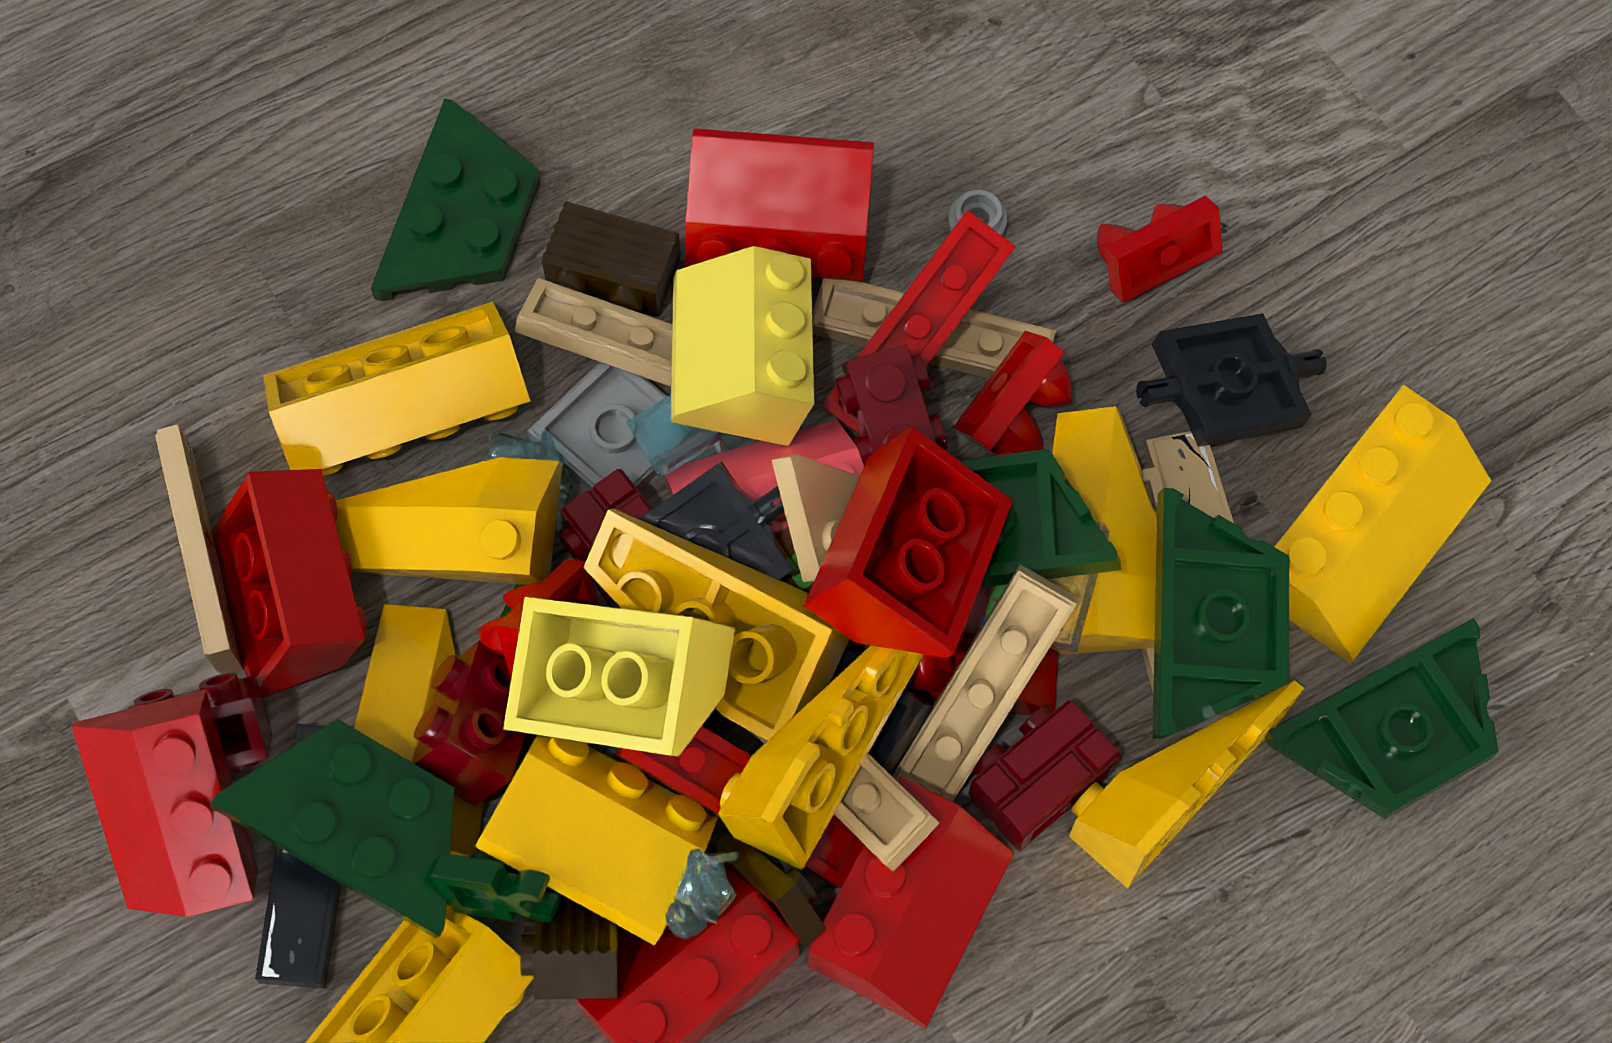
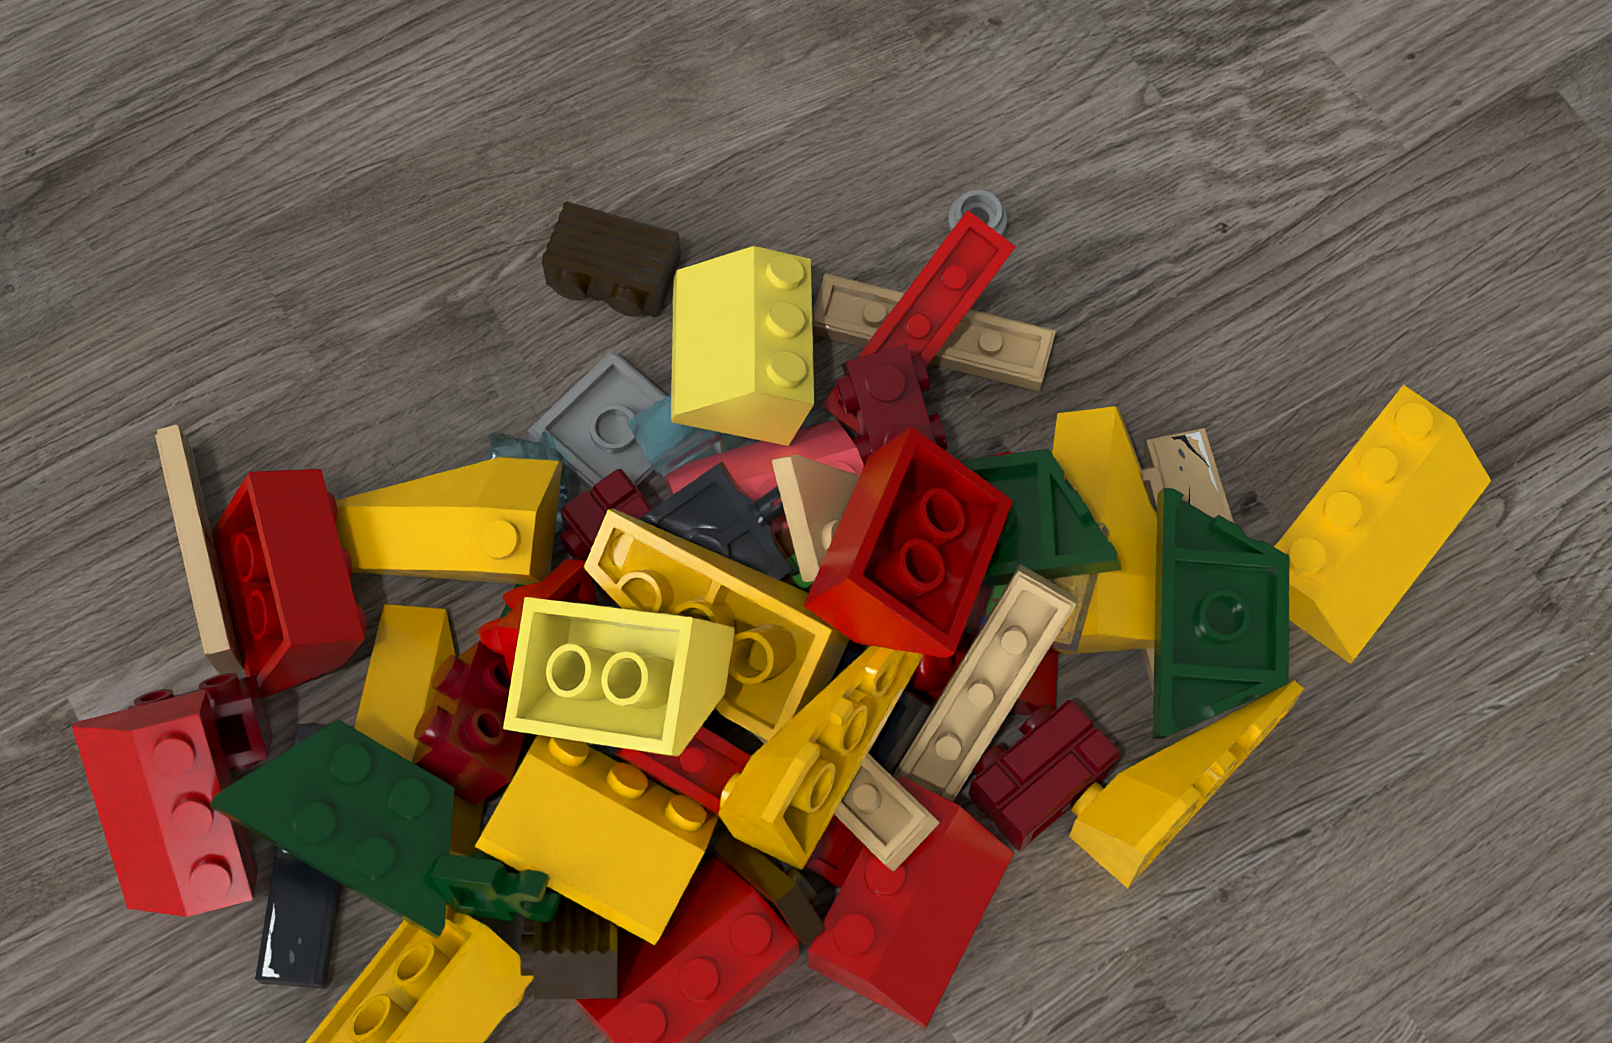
(395, 390): yellow slope -> none
(459, 210): dark green wing -> none
(598, 330): tan tile -> none
(701, 893): clear light blue hat -> none
(780, 196): slope -> none
(1026, 374): red tile -> none
(1161, 250): red tile -> none
(1231, 379): black plate -> none
(1399, 727): dark green wing -> none

